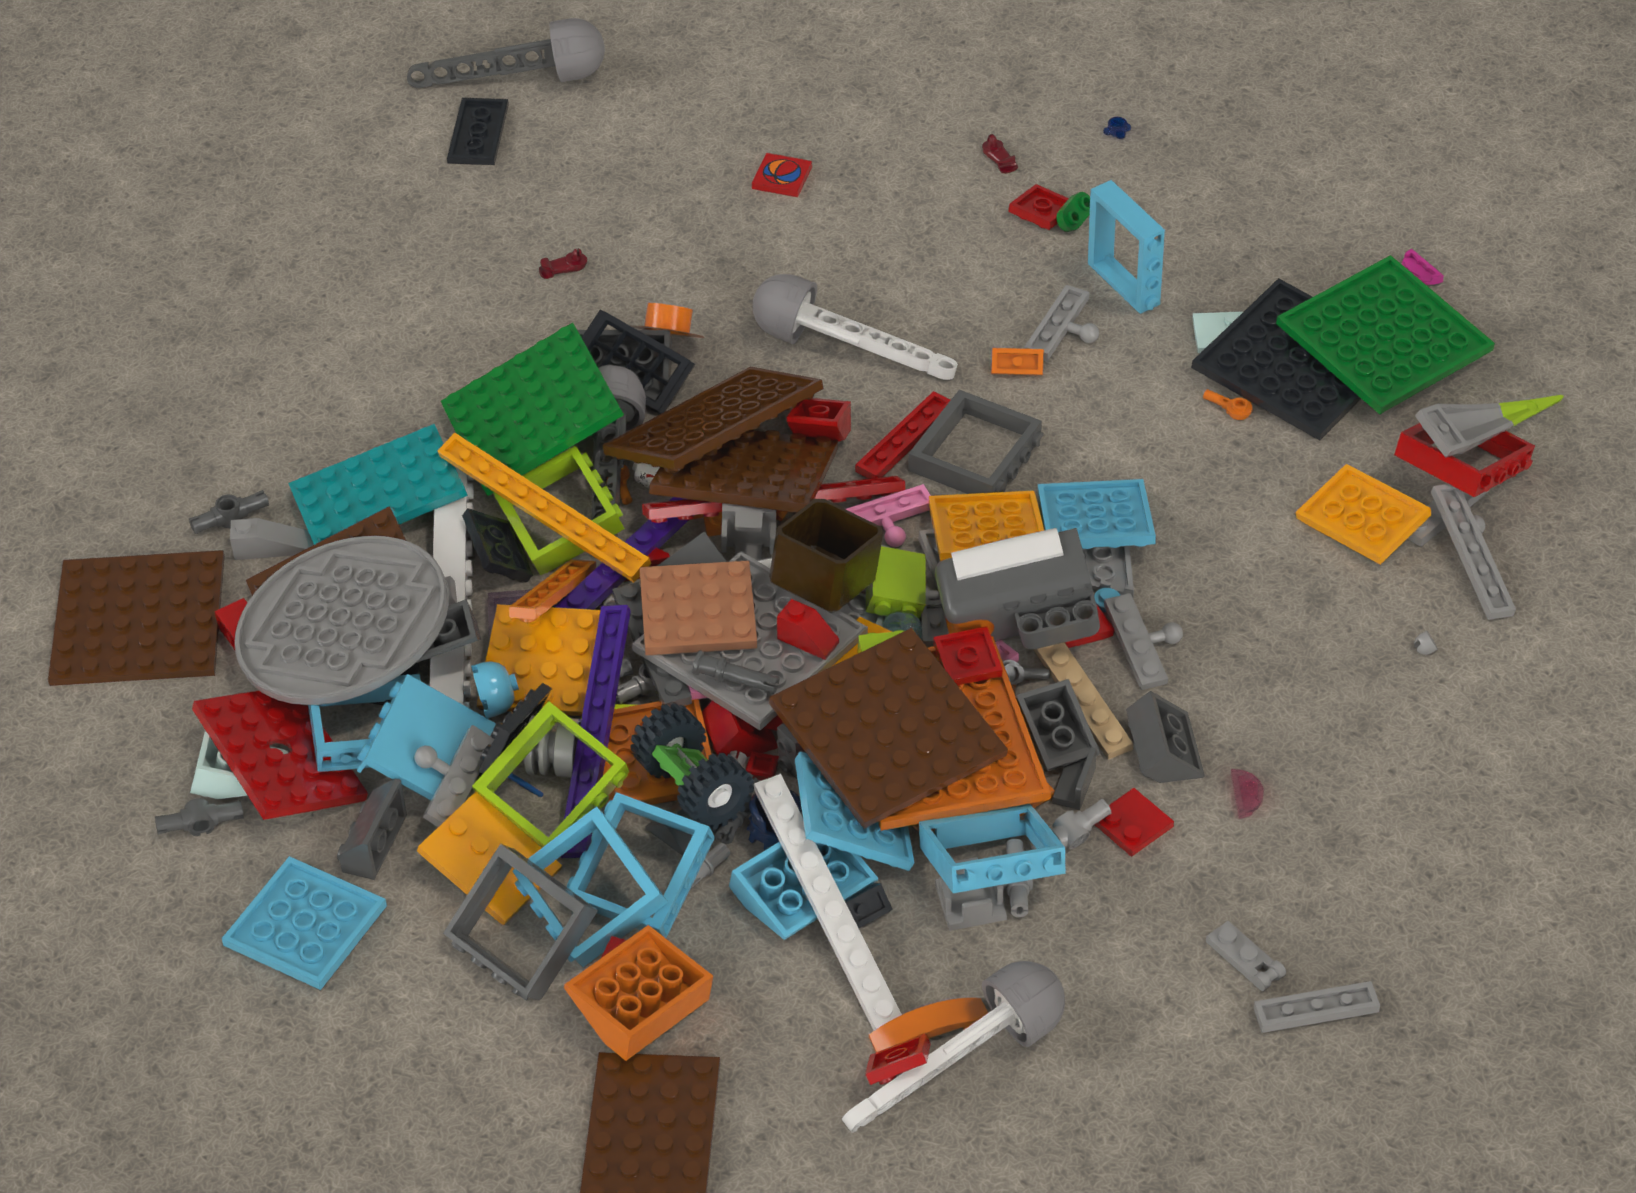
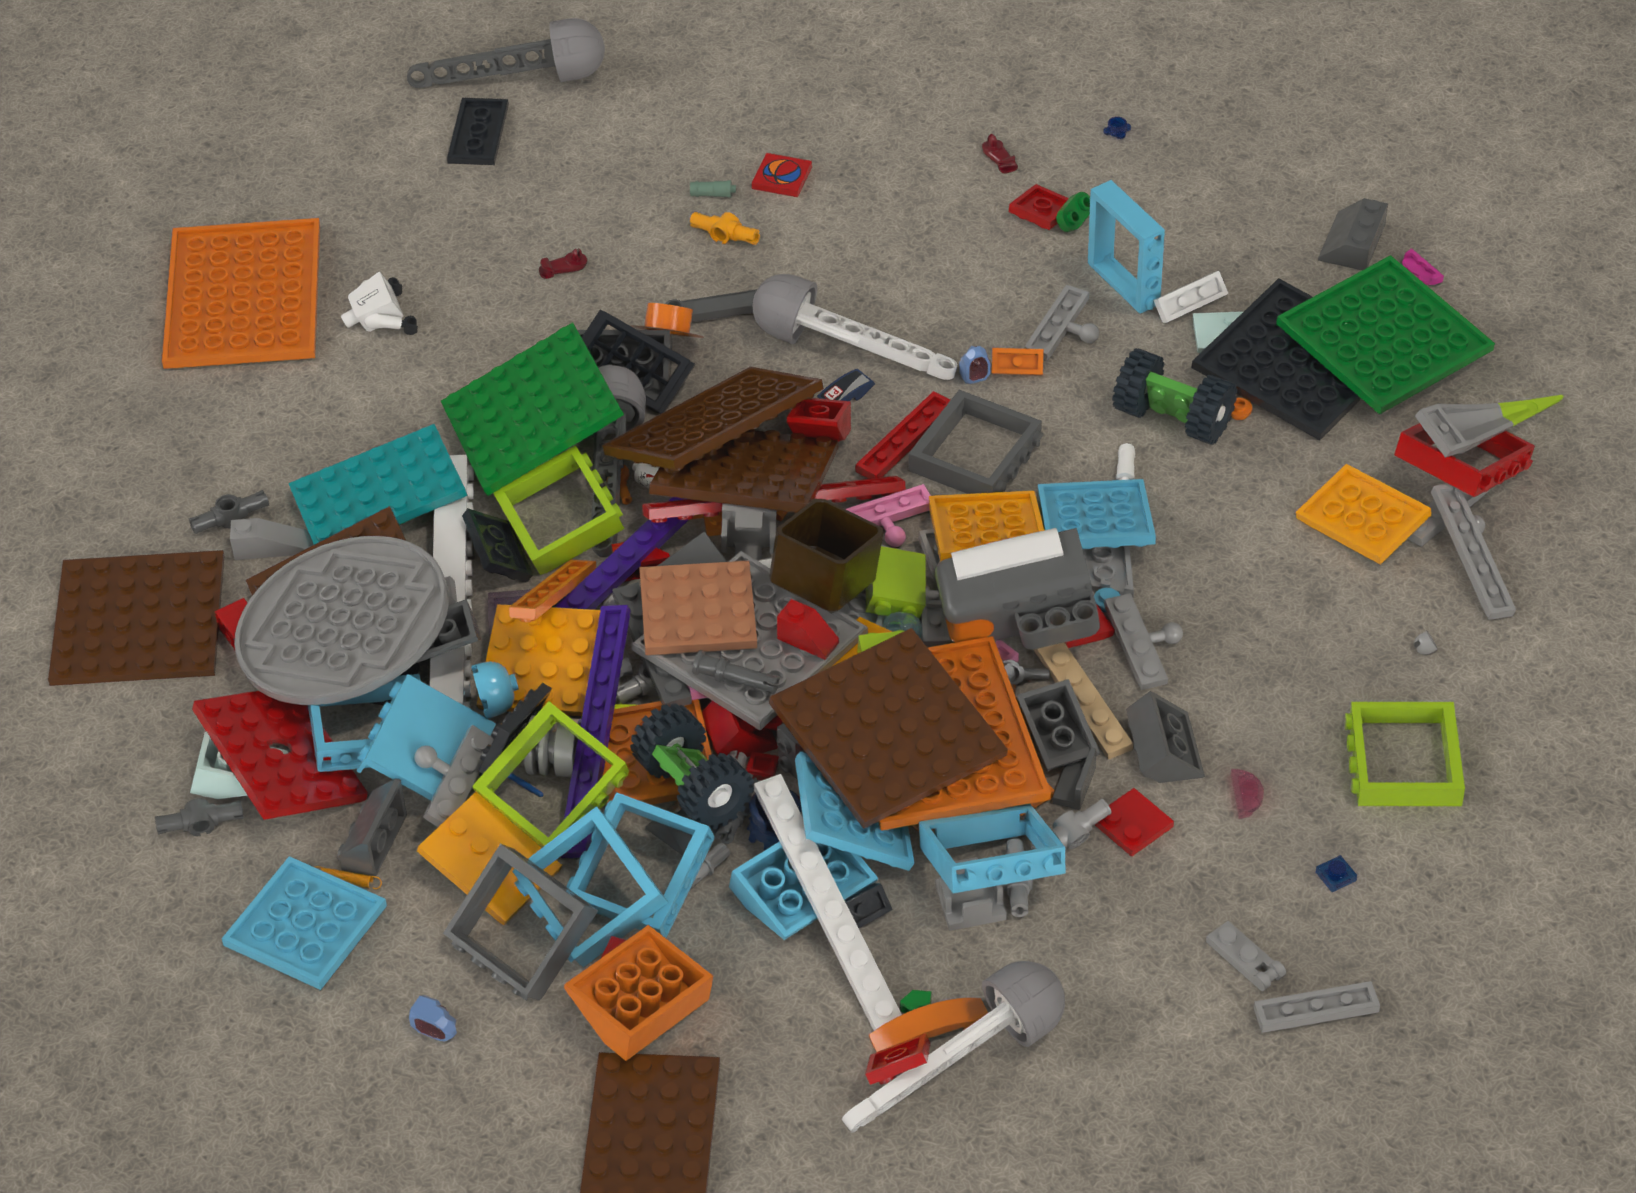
(242, 293): none -> orange plate
(356, 879): none -> light orange piece
(377, 307): none -> white torso
(432, 1019): none -> medium blue rock
(544, 507): light orange plate -> none
(715, 188): none -> sand green piece
(719, 305): none -> dark grey piece
(725, 228): none -> light orange pin
(849, 386): none -> slope
(915, 1000): none -> green piece
(968, 655): red plate -> none
(974, 365): none -> medium blue rock
(1125, 465): none -> white piece
(1190, 297): none -> white plate
(1201, 409): none -> black plate
(1336, 873): none -> clear blue plate
(1355, 234): none -> dark grey slope
(1405, 792): none -> lime window

